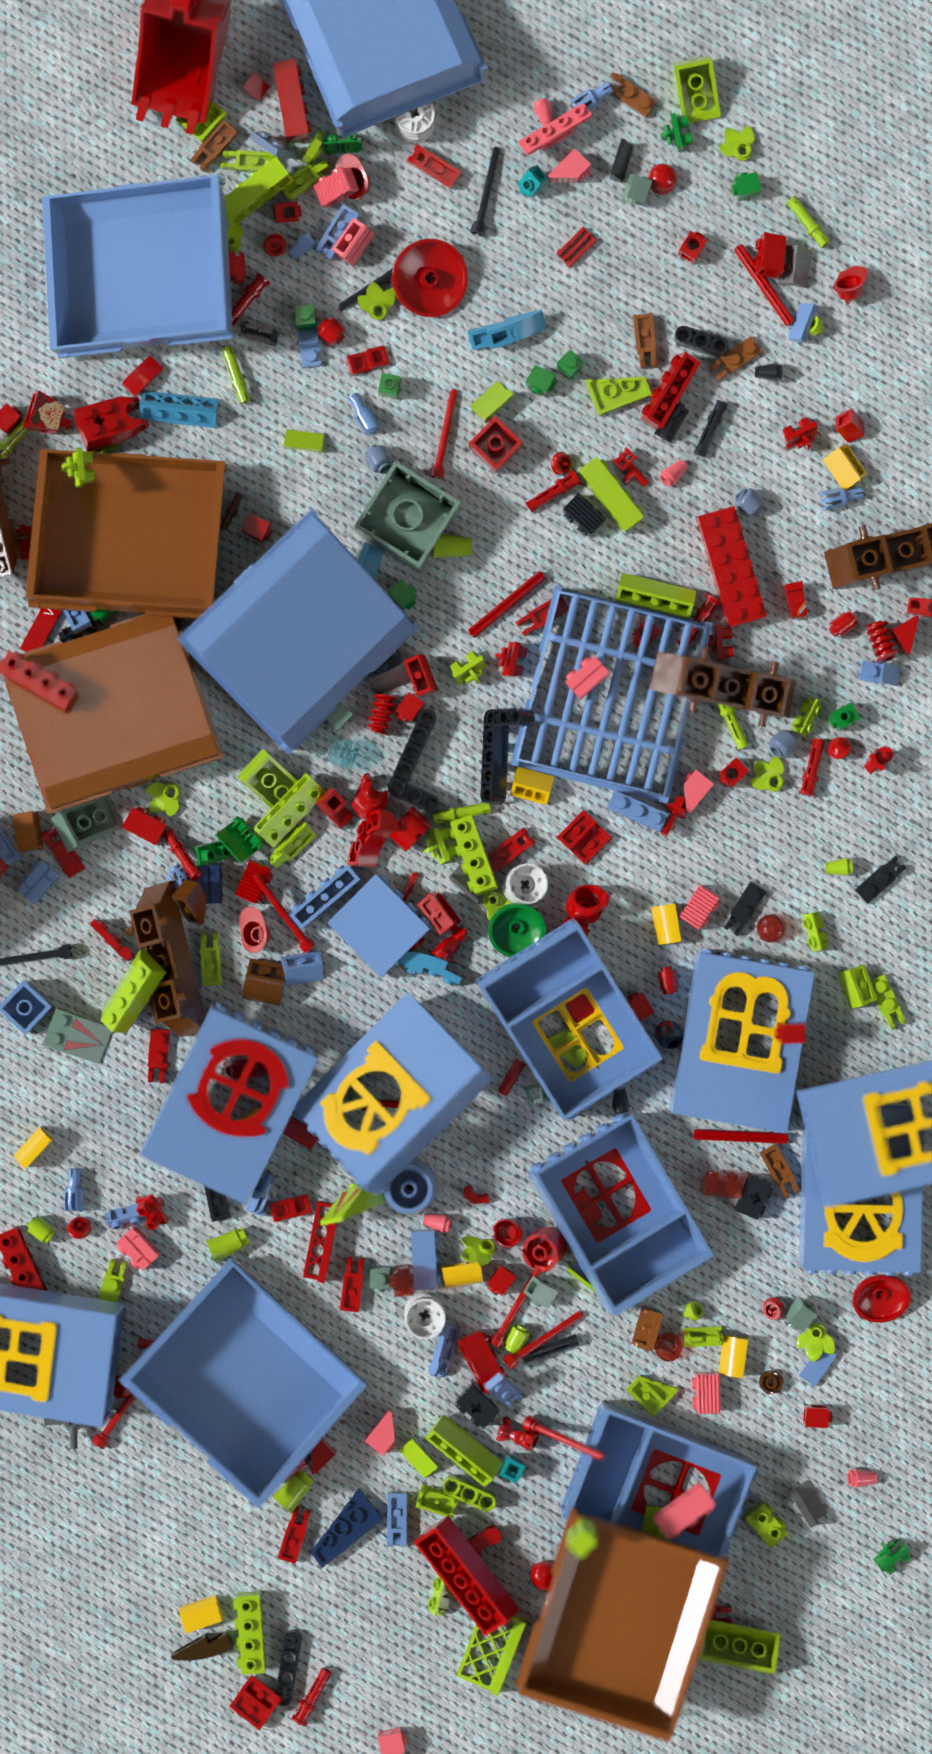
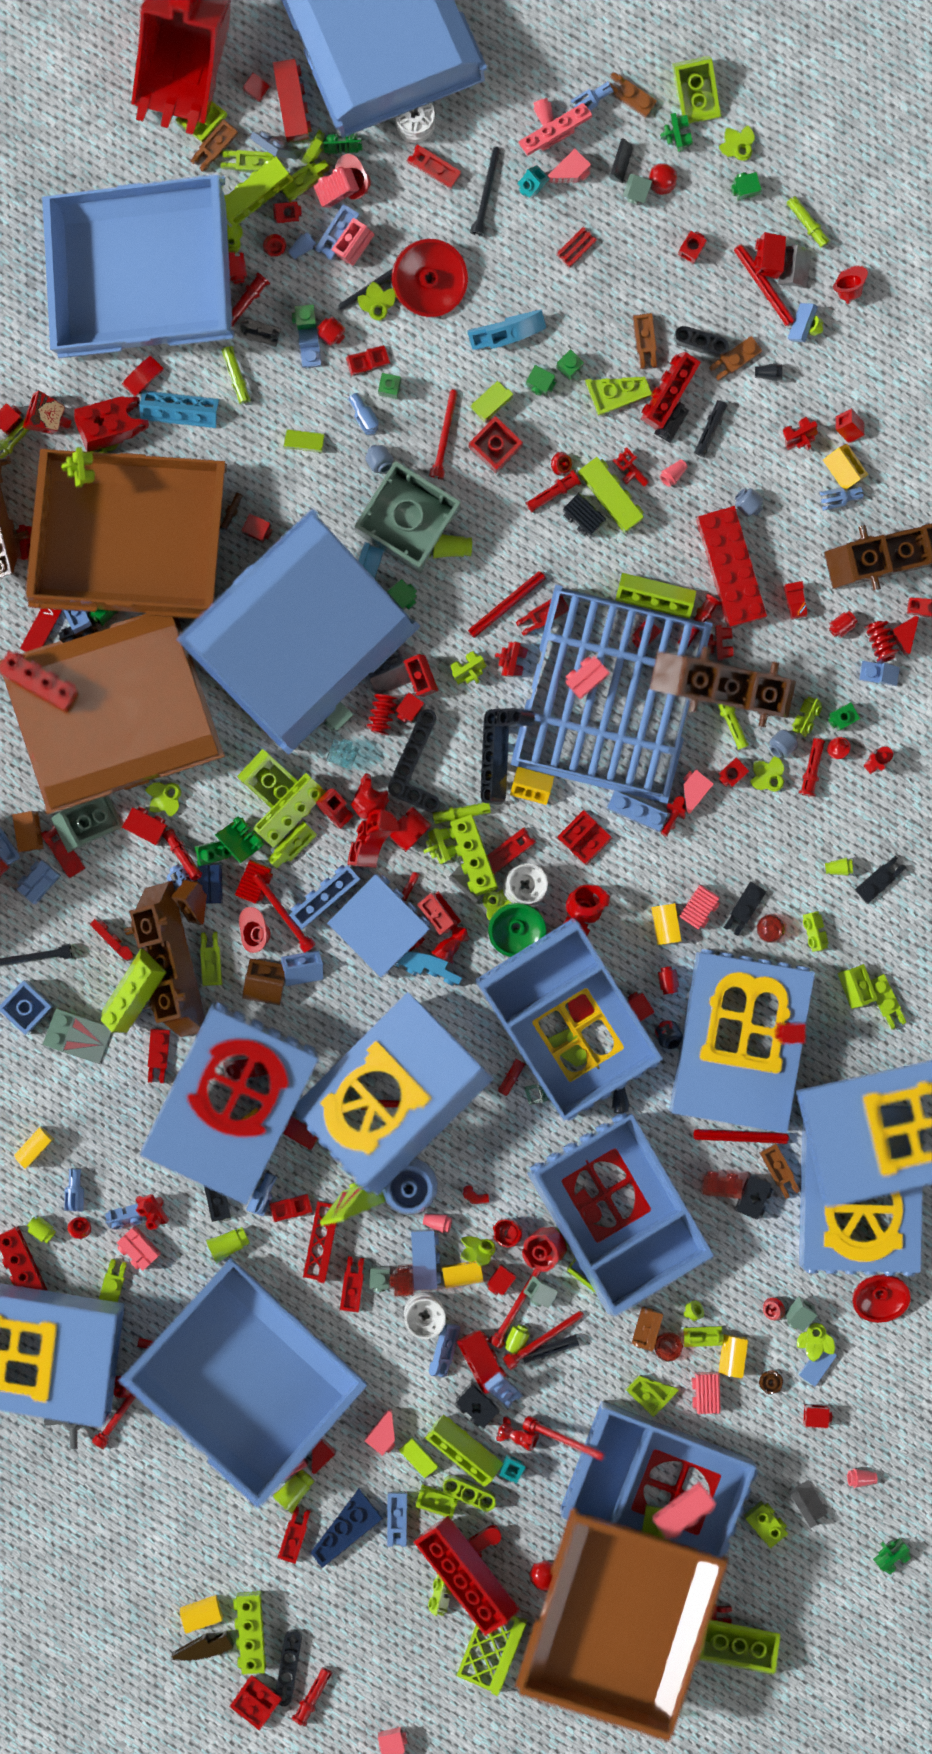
(582, 1537): lime brick -> none

